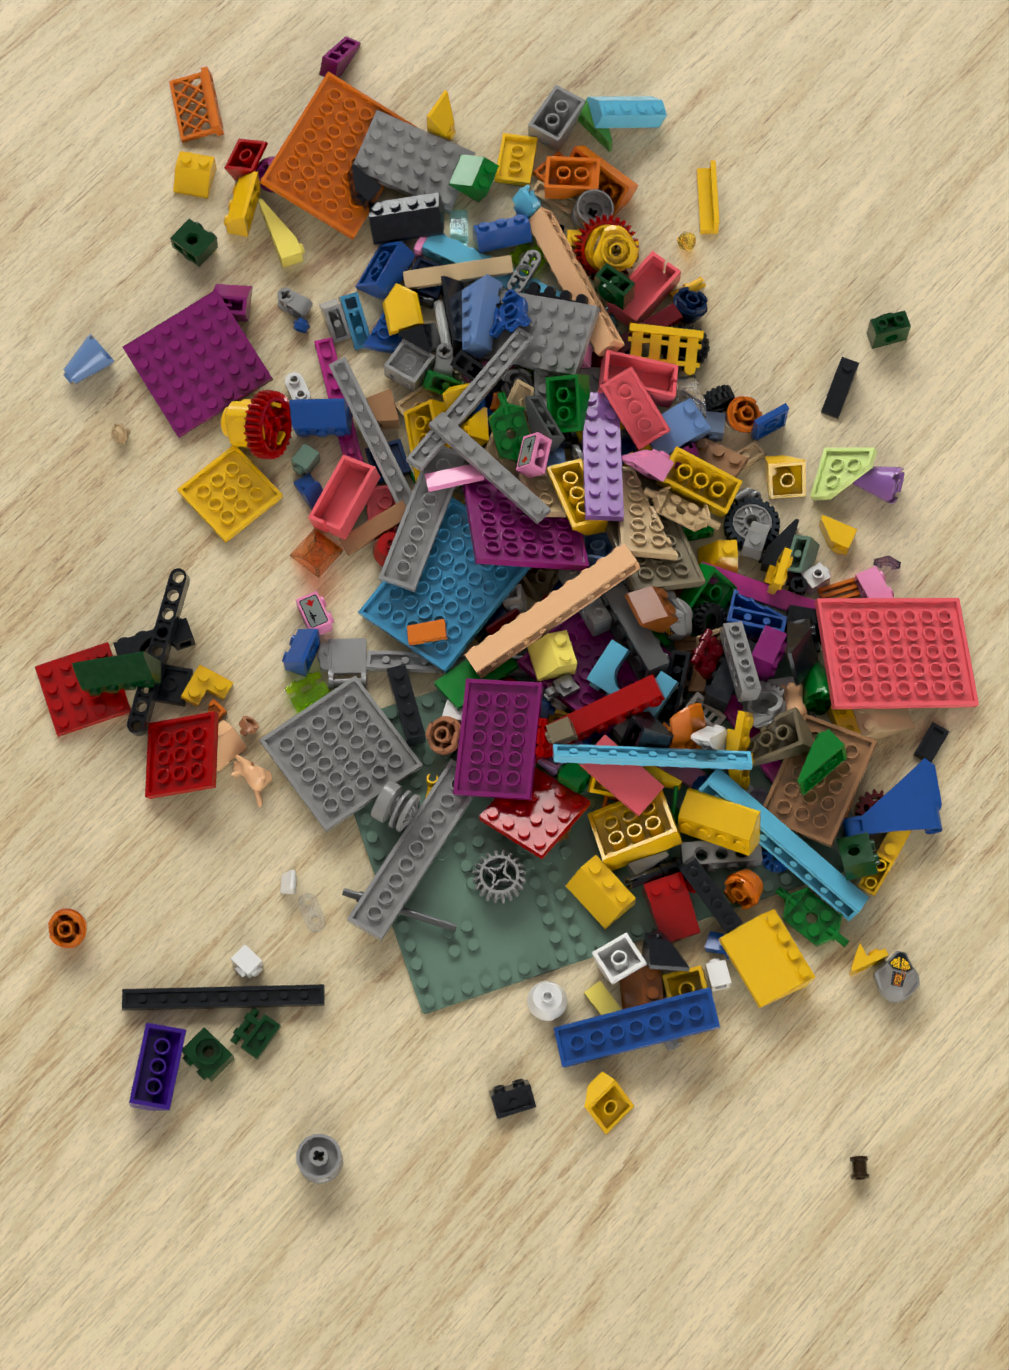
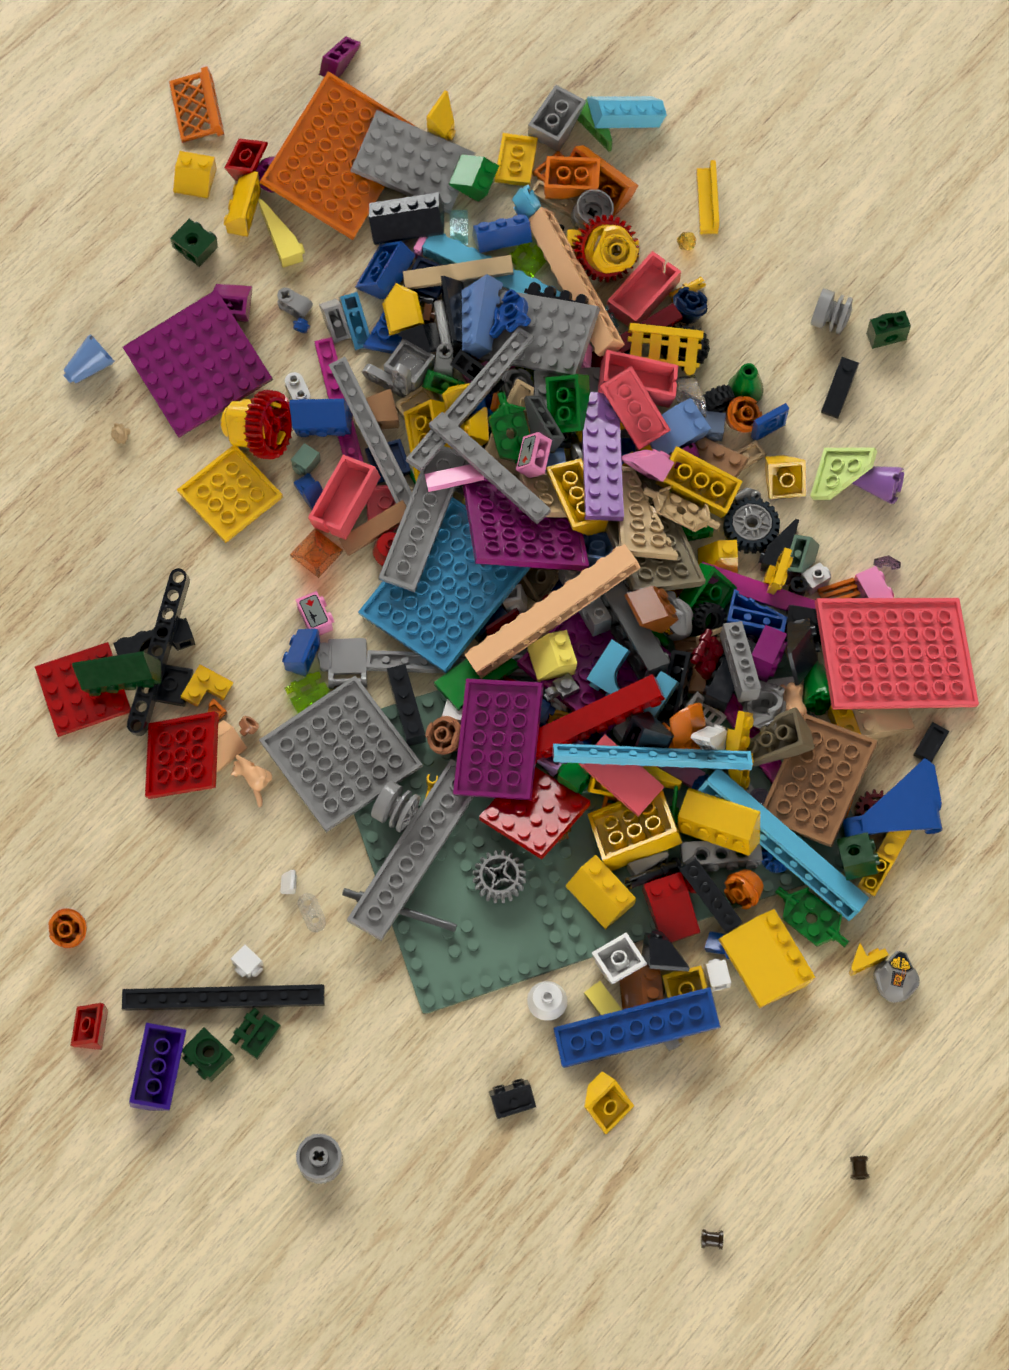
(89, 1026): none -> red slope
(362, 187): black slope -> none
(398, 382): none -> light grey beam
(427, 632): orange tile -> none
(429, 315): none -> reddish brown plate
(524, 265): light grey beam -> none
(541, 737): red axle -> none
(561, 731): dark tan brick -> none
(614, 286): dark green brick -> none
(712, 1239): none -> dark brown bush
(747, 382): none -> green cone
(755, 540): light grey slope -> none
(824, 756): green slope -> none
(832, 311): none -> light grey wheel
(837, 535): yellow slope -> none

